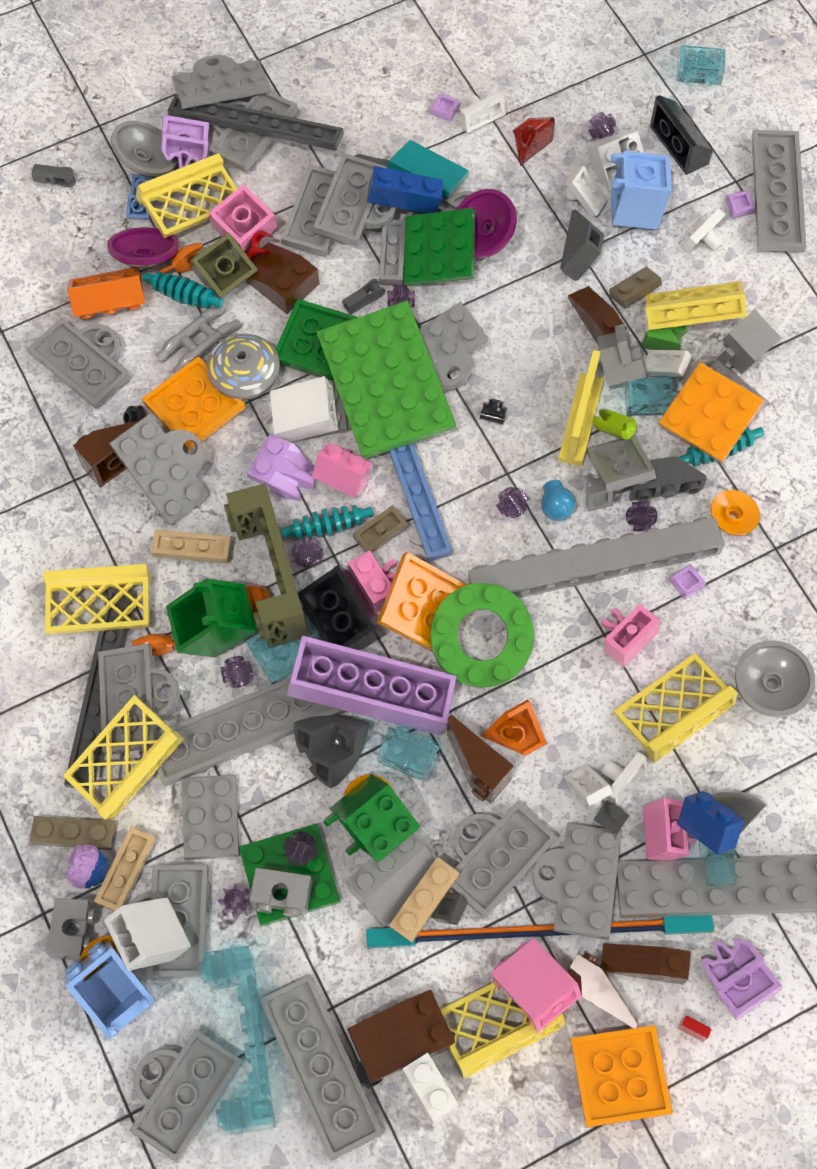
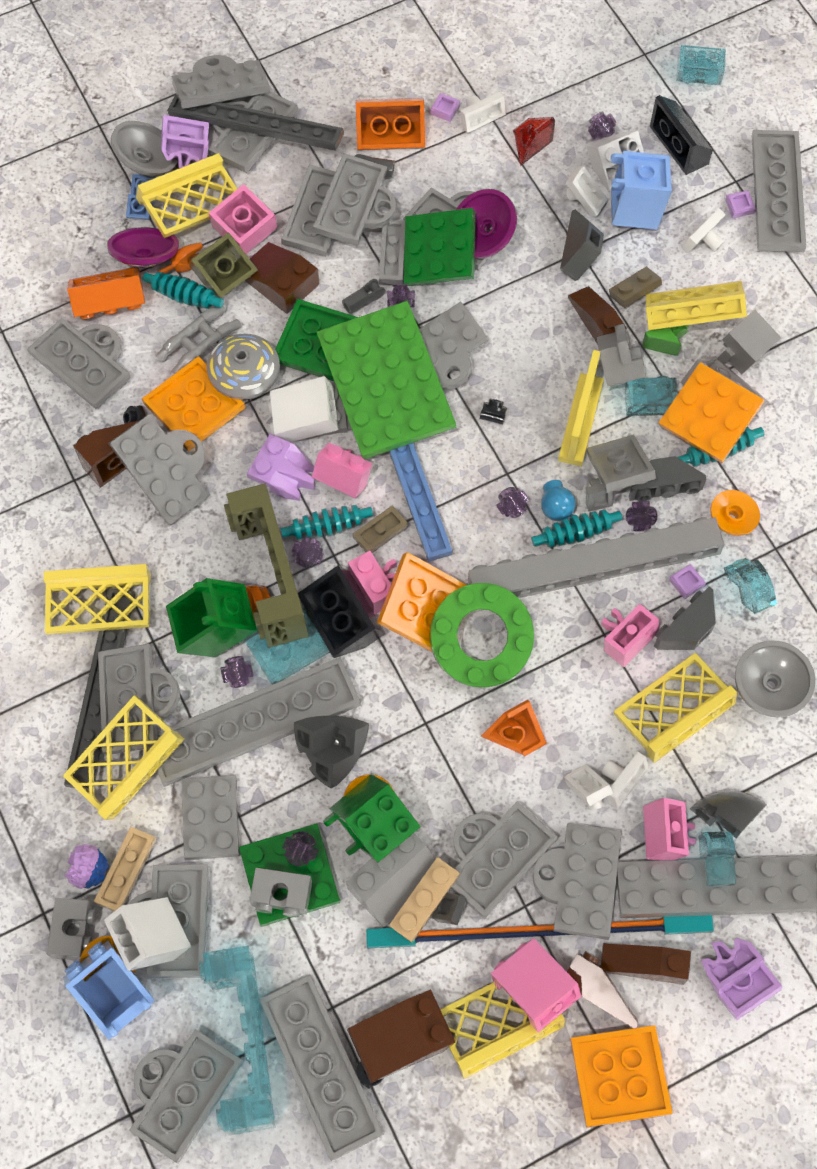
(54, 175): dark grey bar -> none
(72, 832): dark tan plate -> none
(160, 643): orange hand -> none
(191, 546): tan plate -> none
(230, 896): clear purple gear -> none
(255, 249): red piece -> none
(371, 685): lavender brick -> none
(390, 123): none -> orange slope
(404, 190): blue brick -> none
(408, 753): clear light blue brick -> none
(422, 161): teal tile -> none
(430, 1089): white brick -> none
(482, 765): reddish brown slope -> none
(576, 527): none -> teal piece
(611, 817): dark grey plate -> none
(615, 424): lime piece -> none
(667, 363): white tile -> none
(690, 625): none -> dark grey slope
(694, 1028): red tile -> none
(710, 822): blue brick -> none
(753, 583): none -> clear light blue brick

